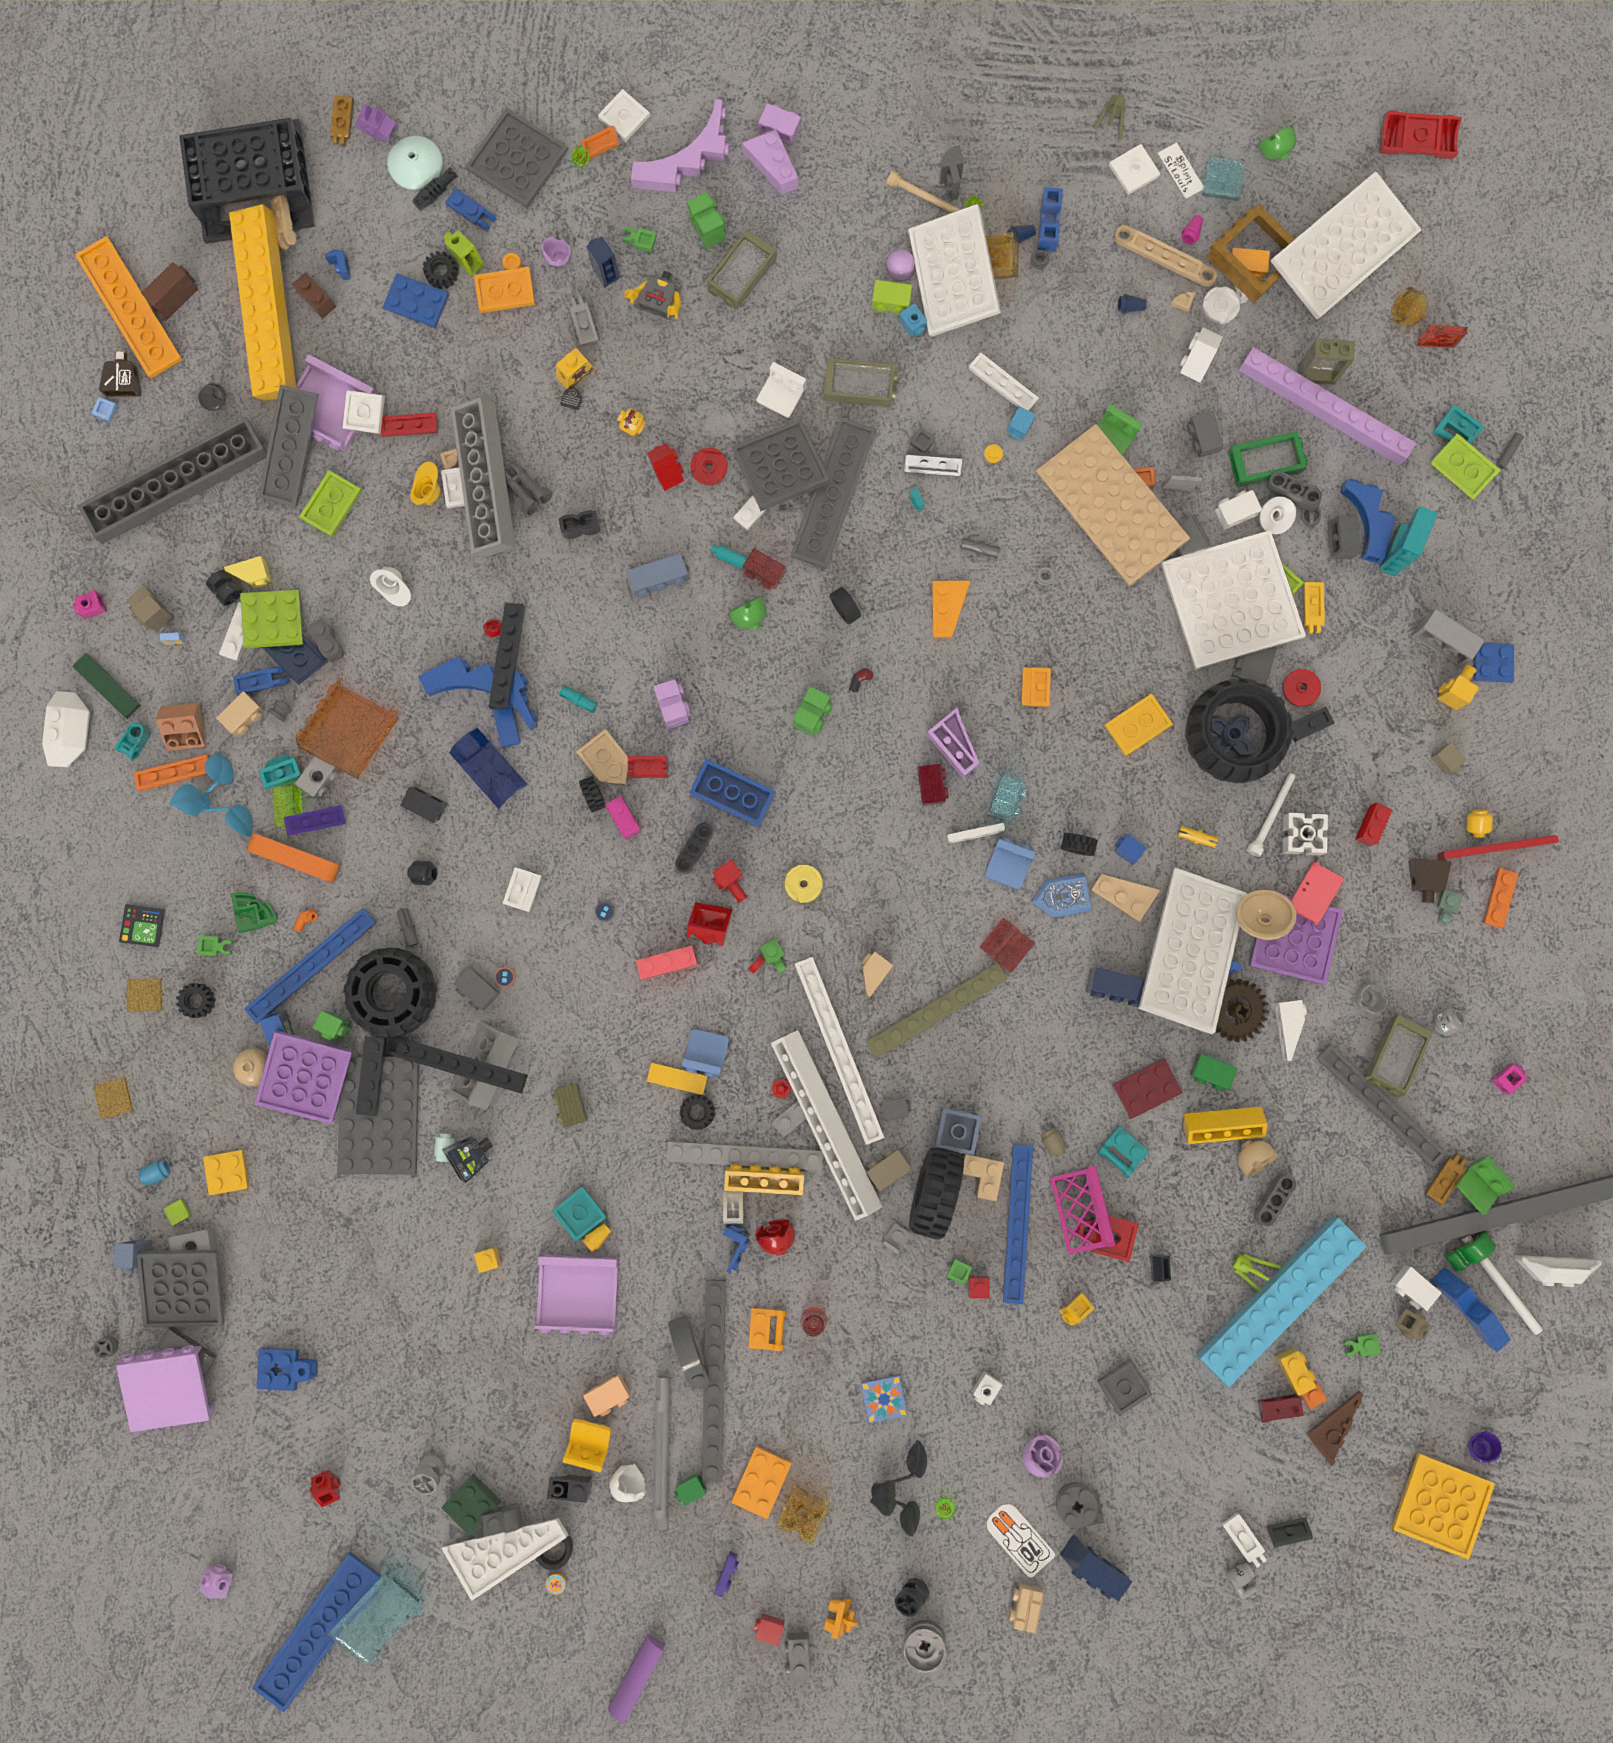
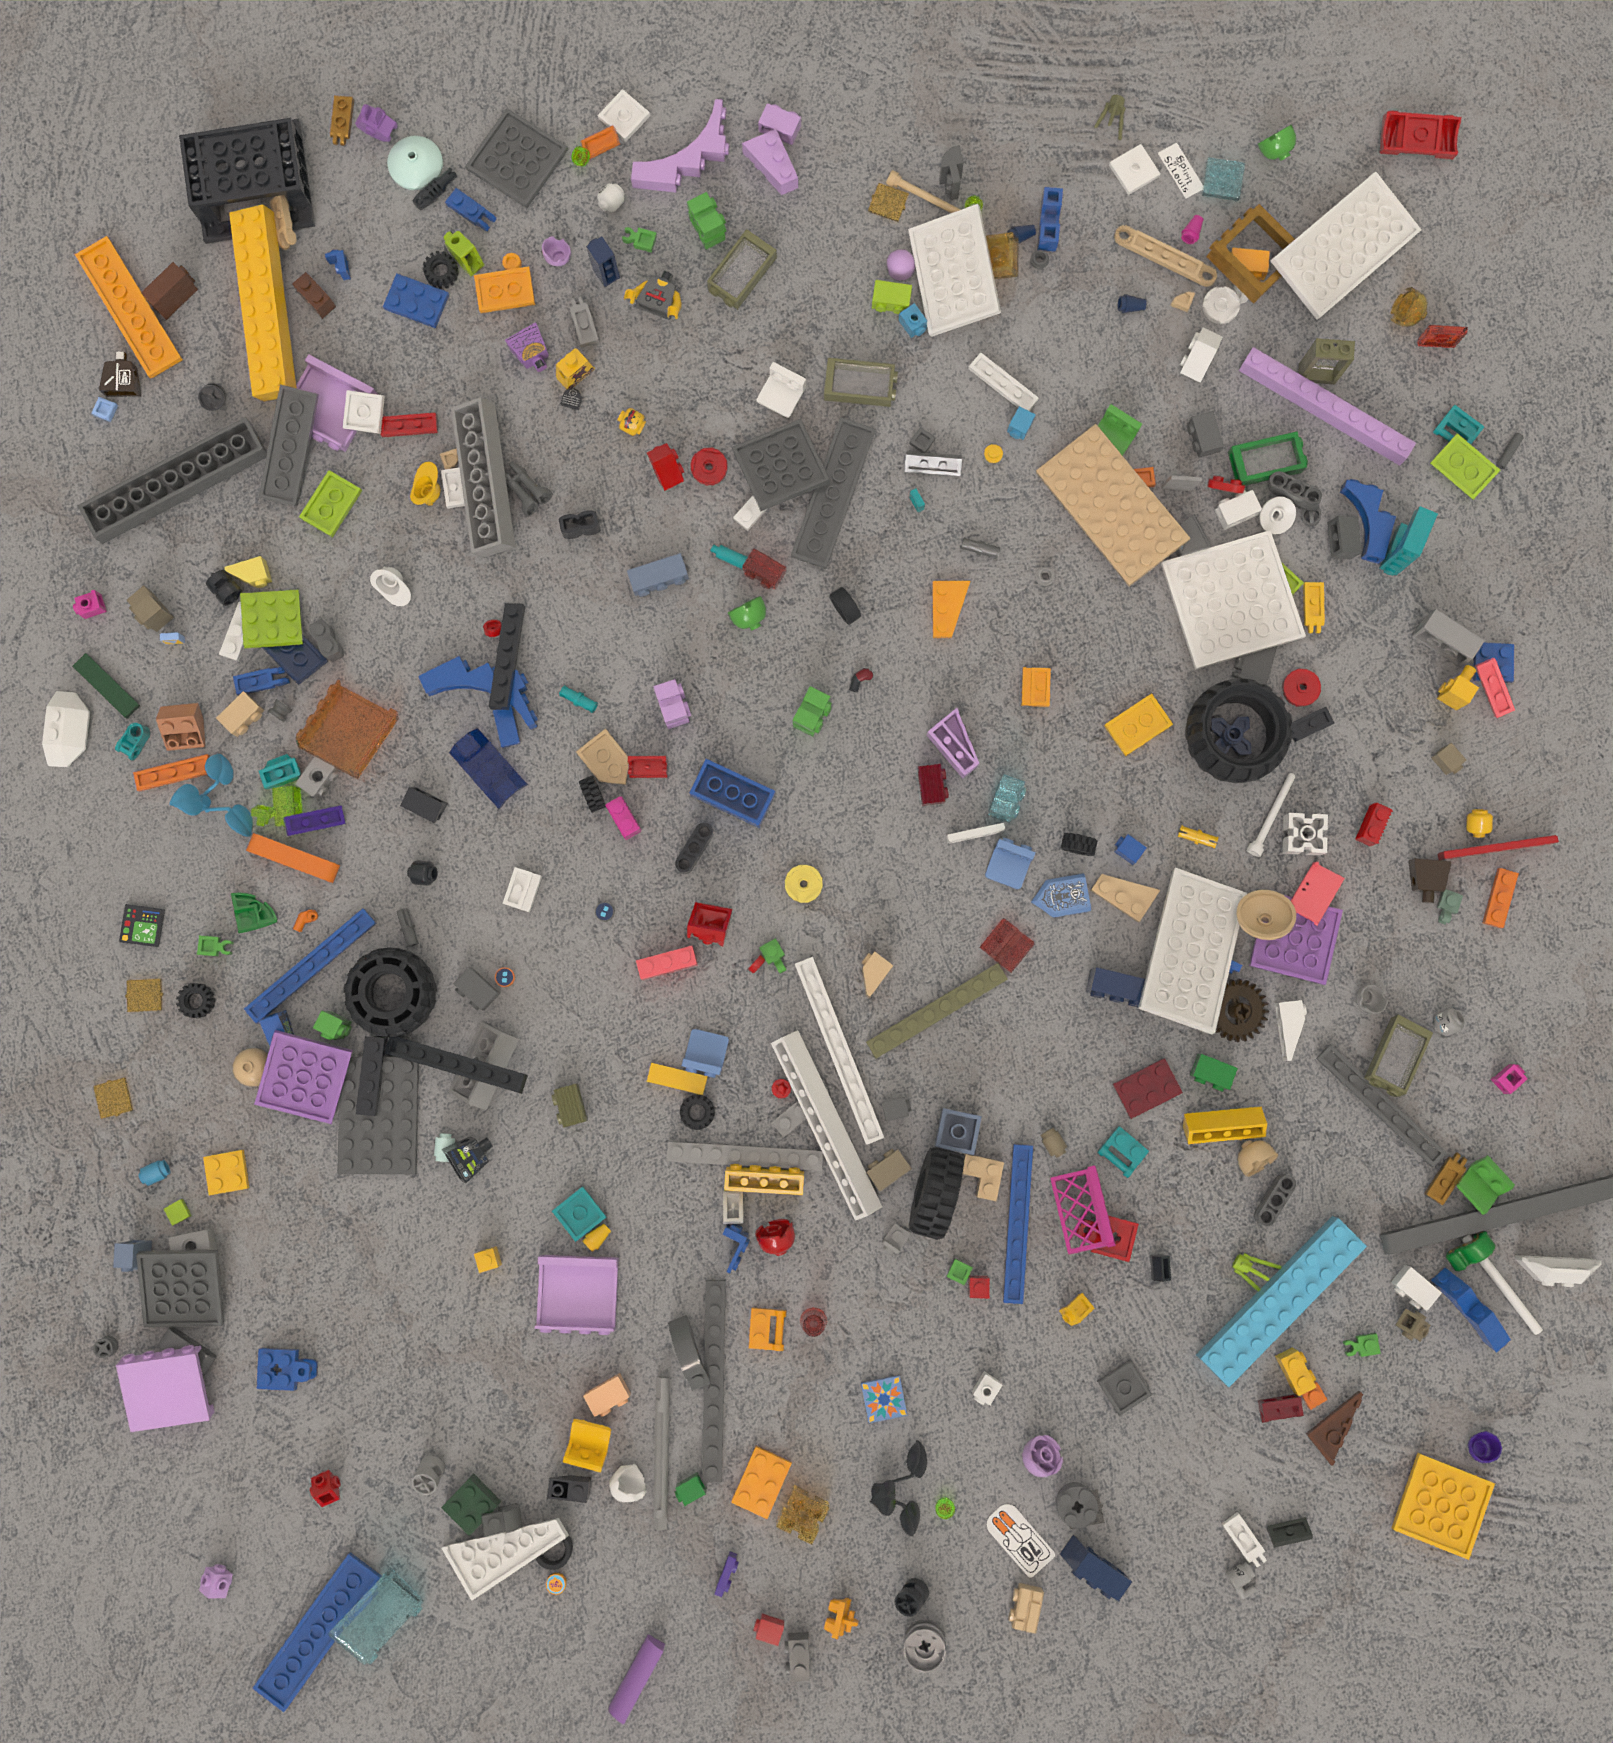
(263, 814): none -> clear neon green tile
(529, 347): none -> medium lavender torso
(611, 197): none -> white head
(728, 878): red brick -> none
(888, 202): none -> clear yellow piece
(1233, 486): none -> red plate
(1495, 687): none -> coral plate

